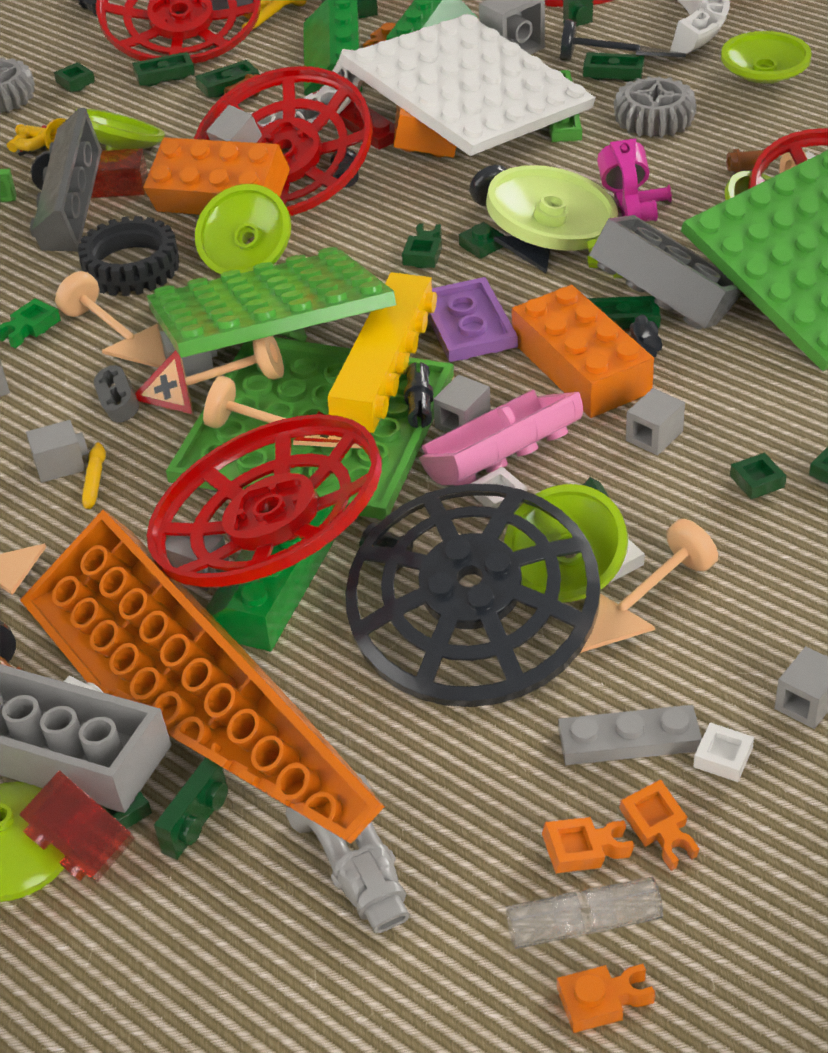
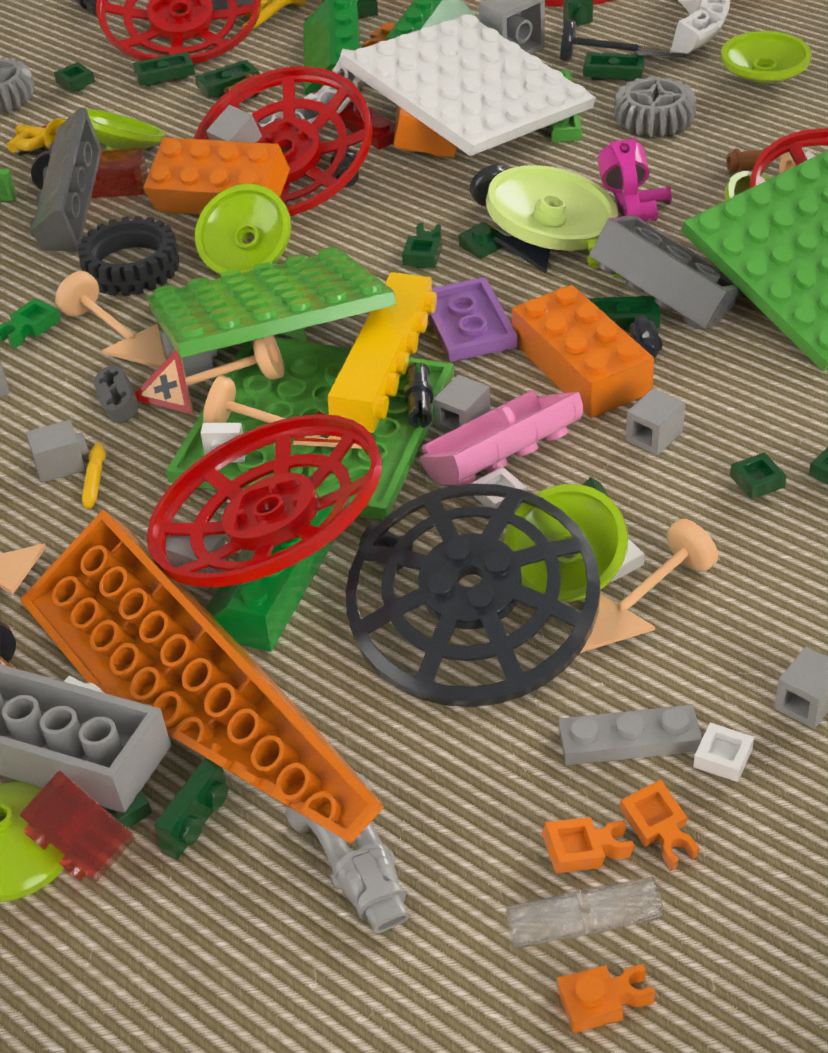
(218, 433): none -> white plate

